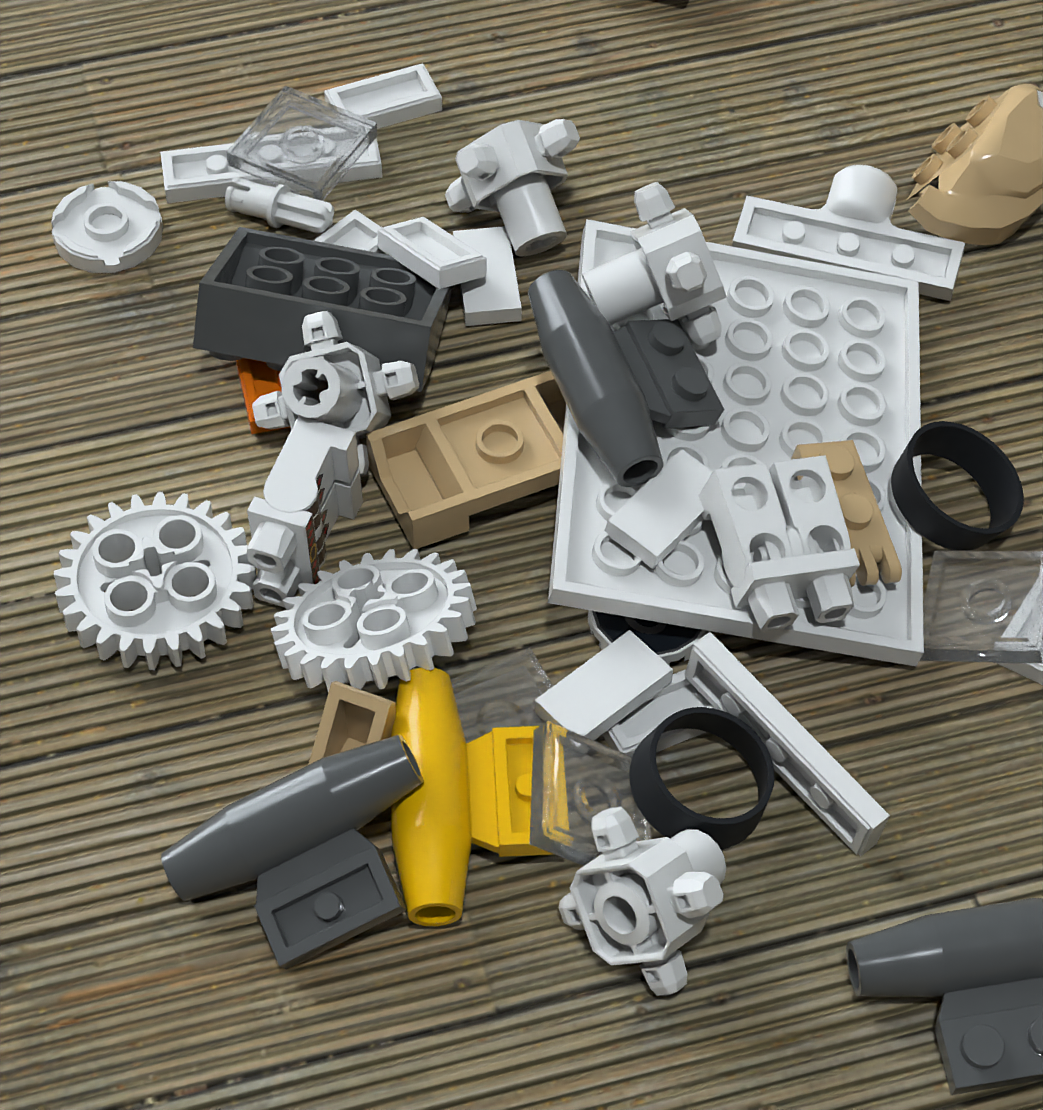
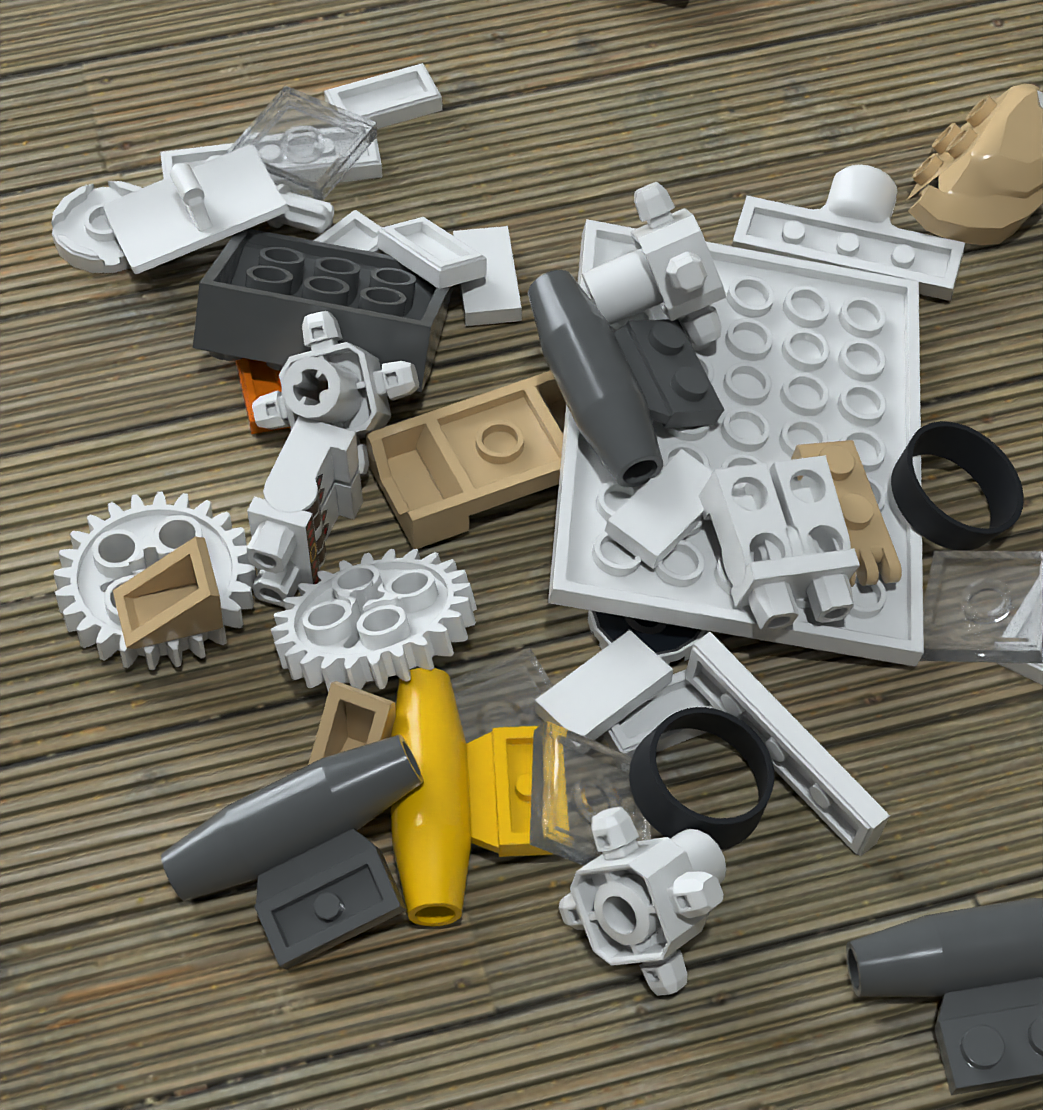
(170, 598): none -> tan slope
(194, 208): none -> white shield
(514, 175): white piece -> none

